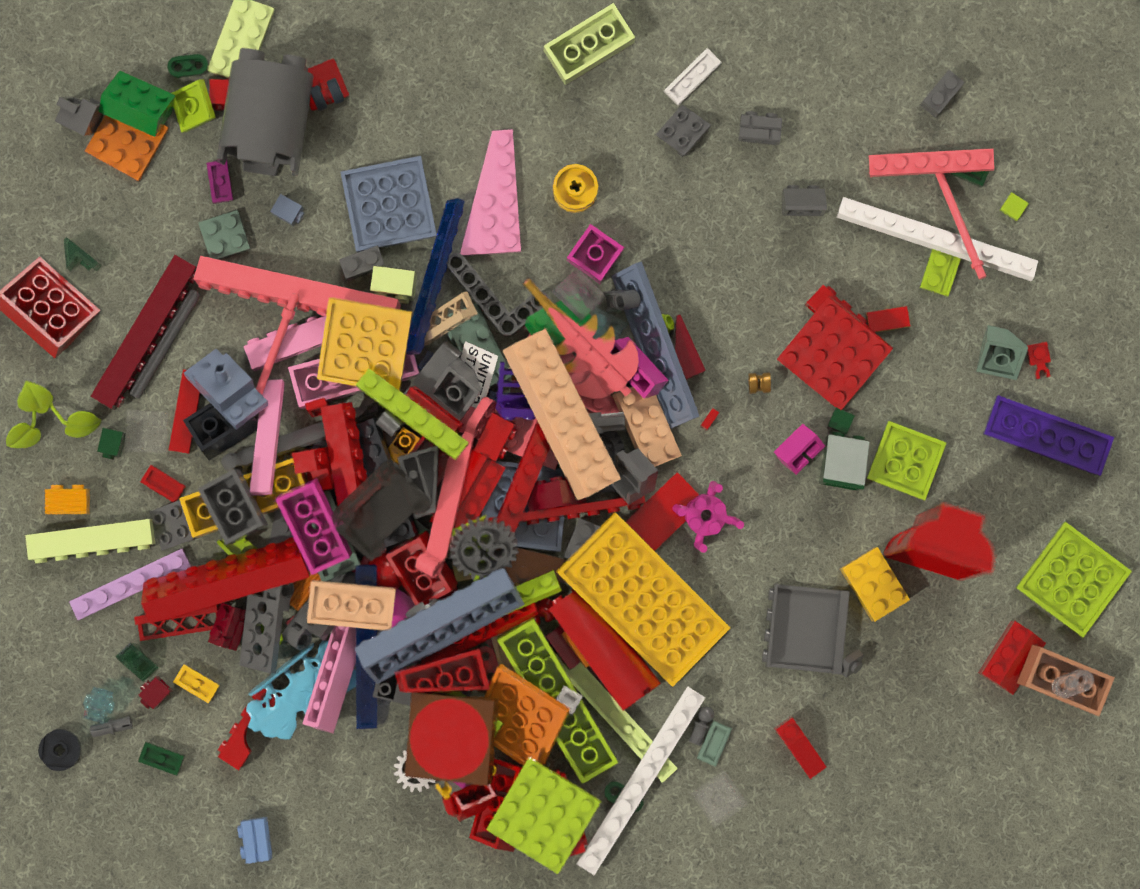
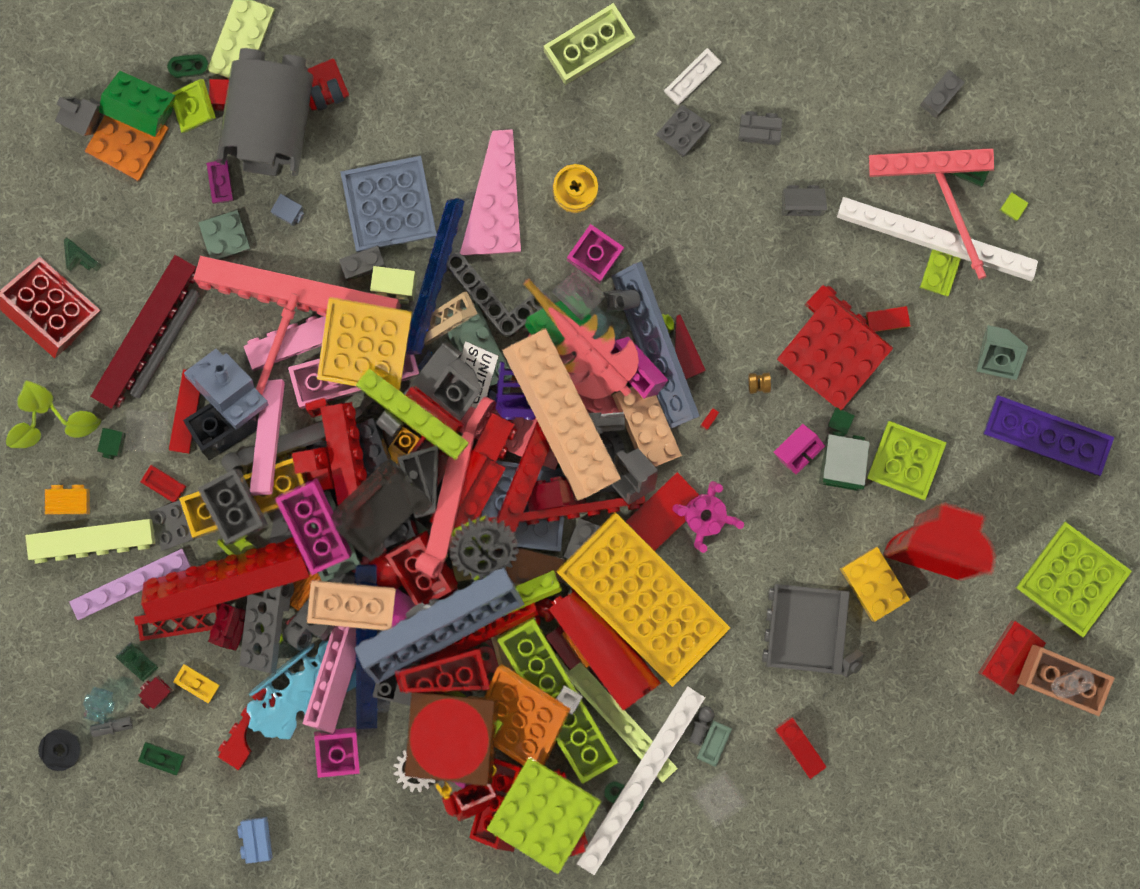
(336, 752): none -> dark pink brick
(1038, 355): red plate -> none

